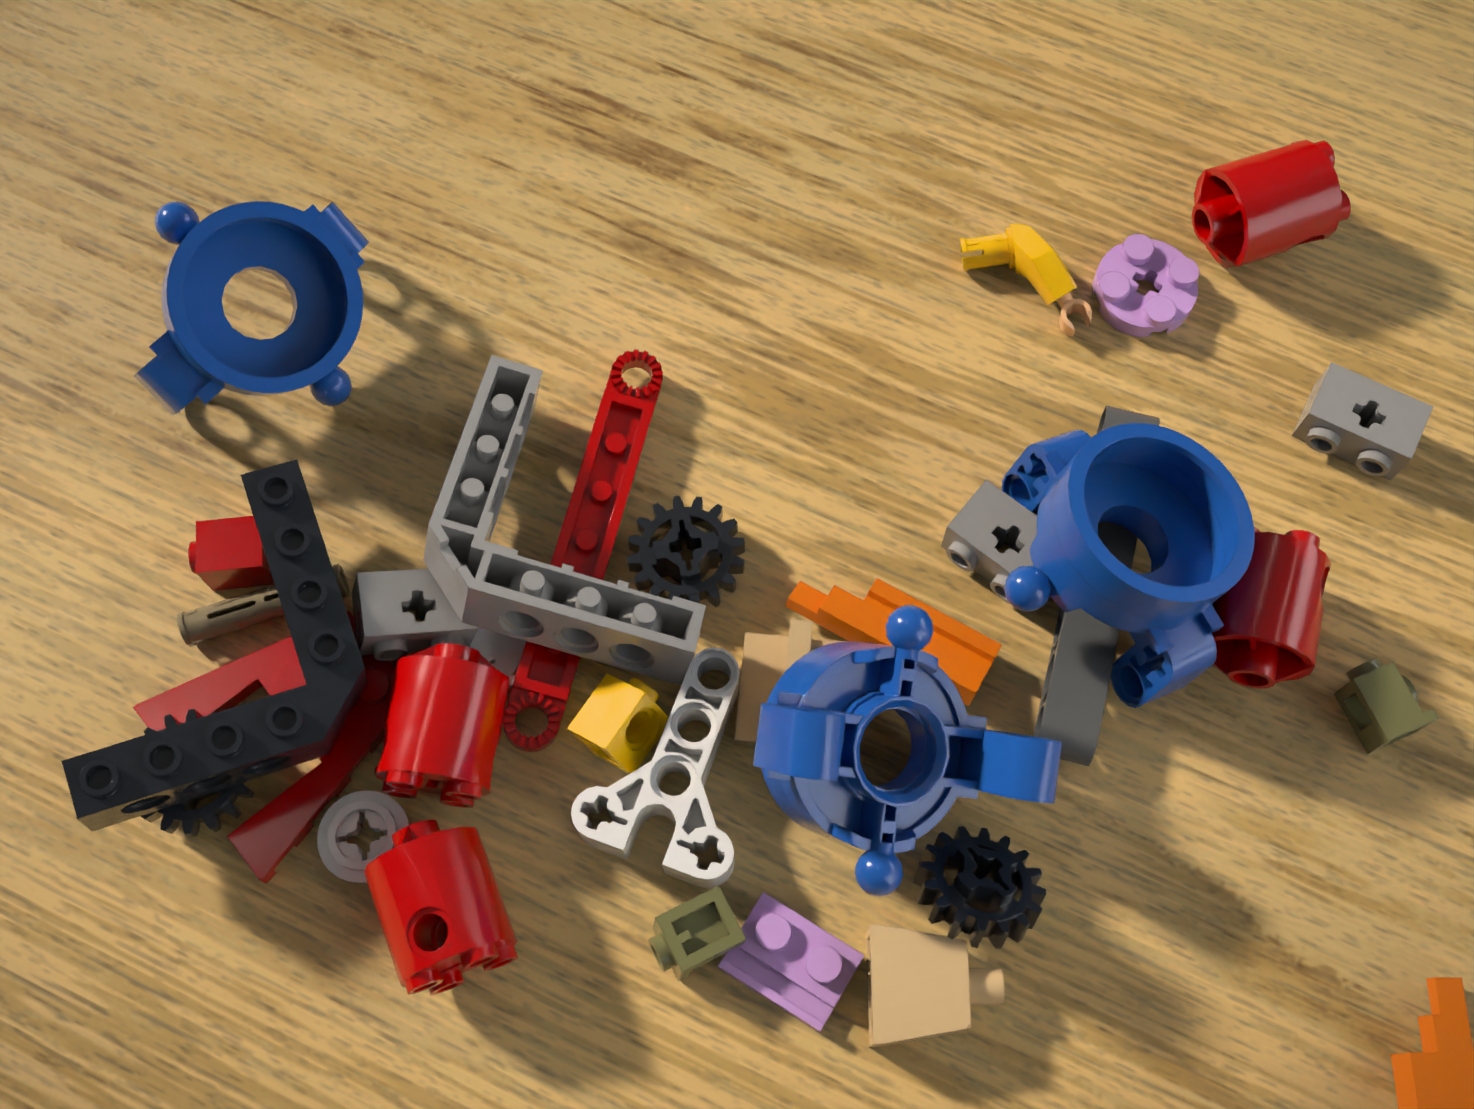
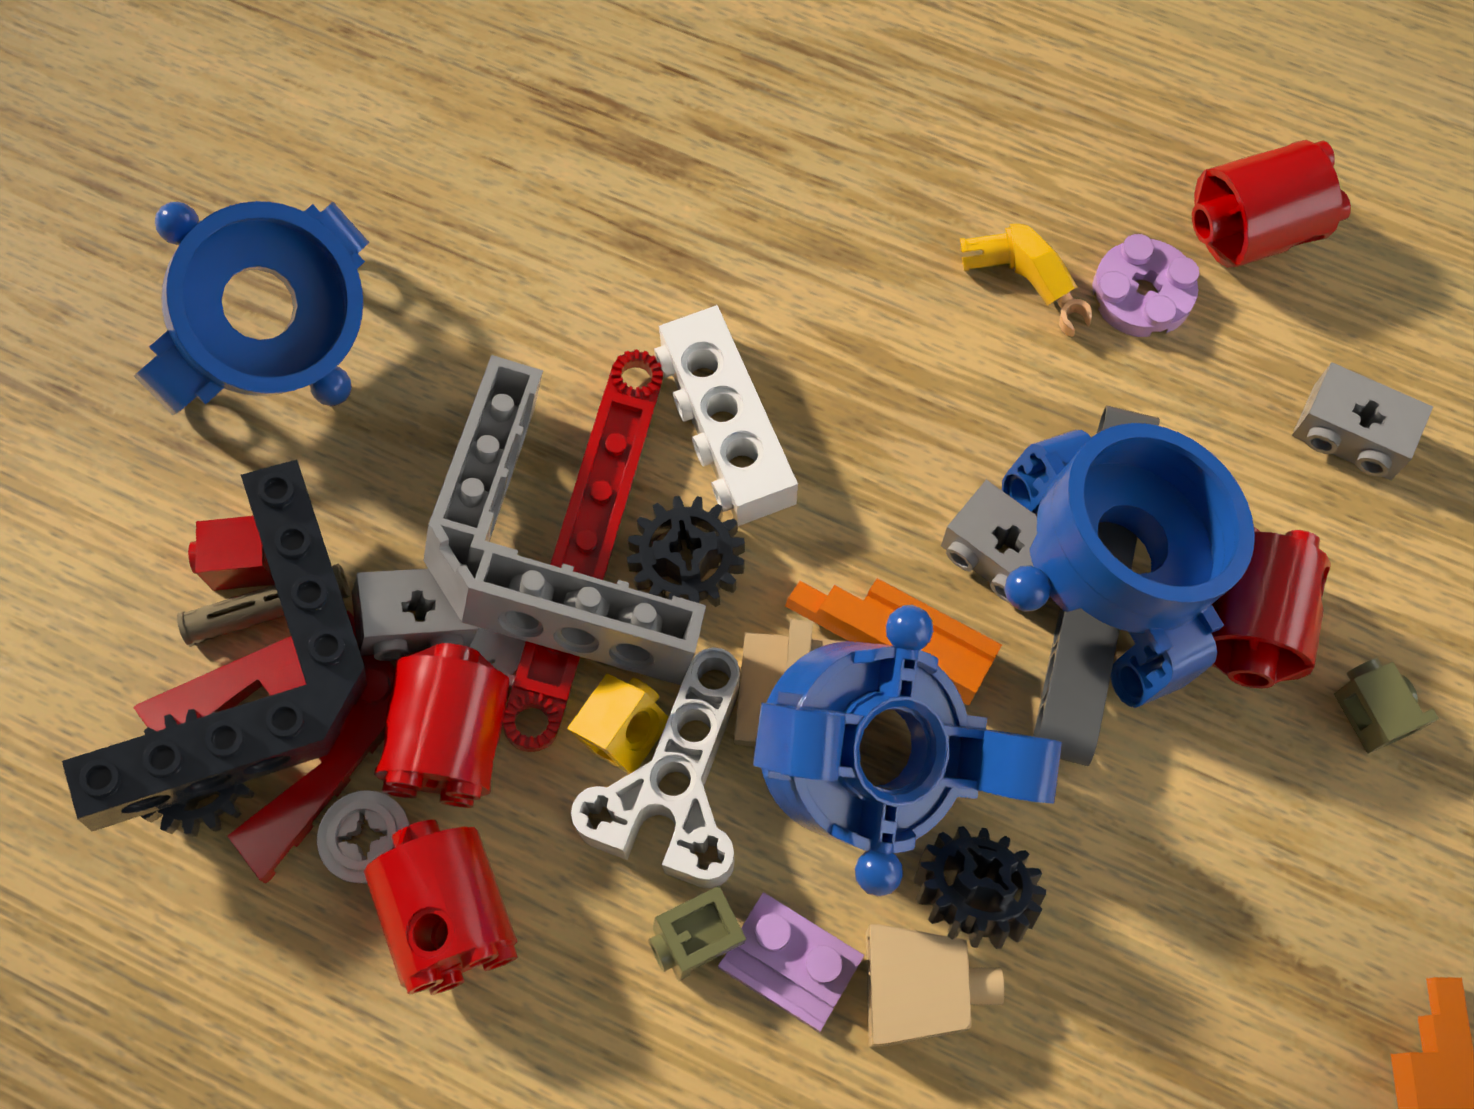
(705, 342): none -> white brick

